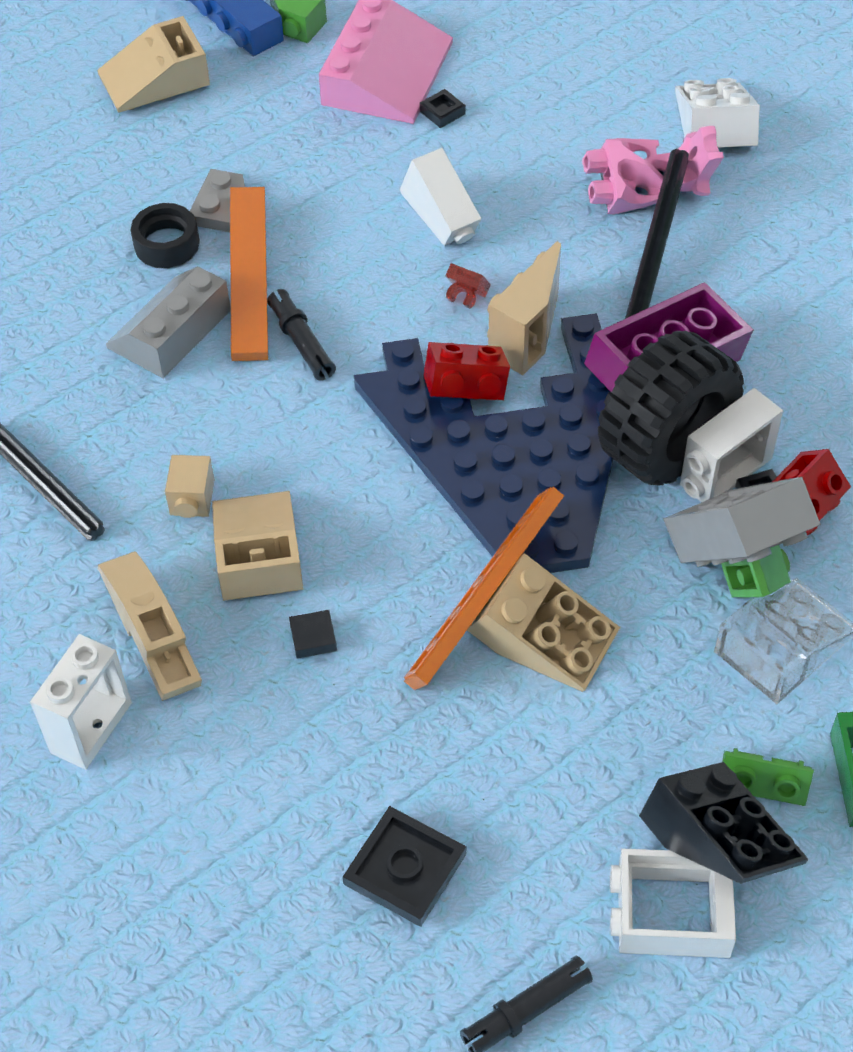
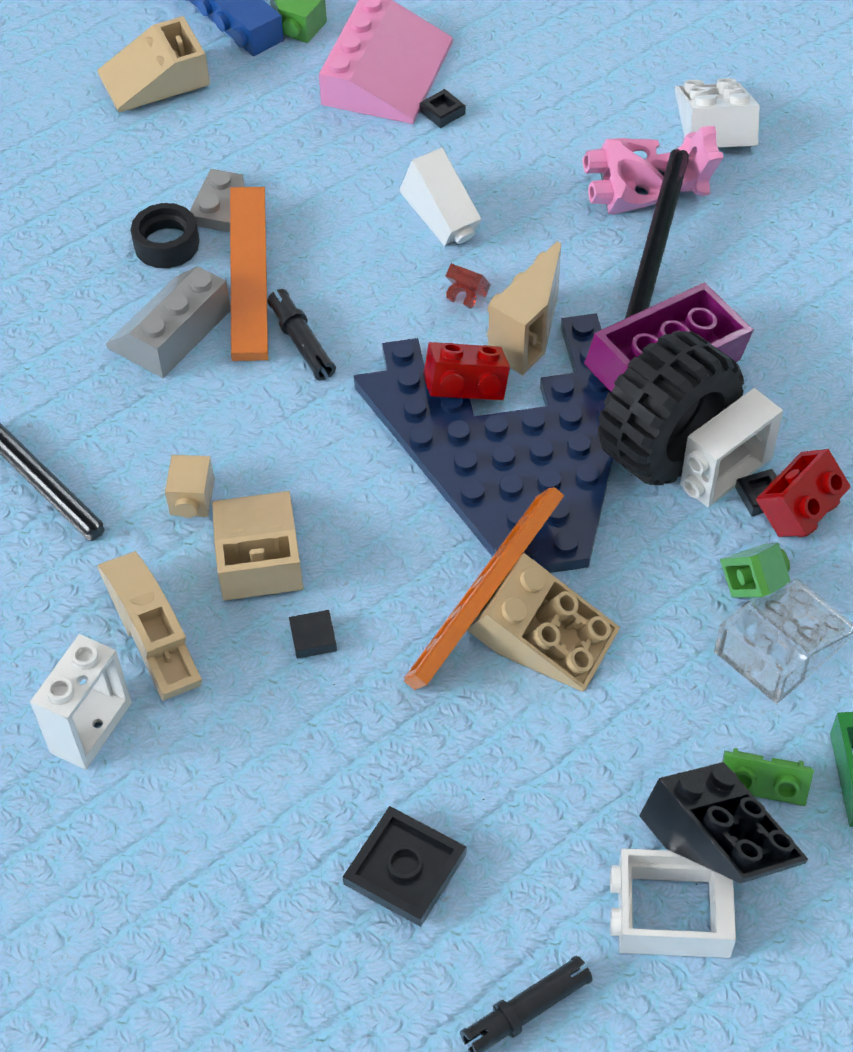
(743, 523): light grey brick -> none

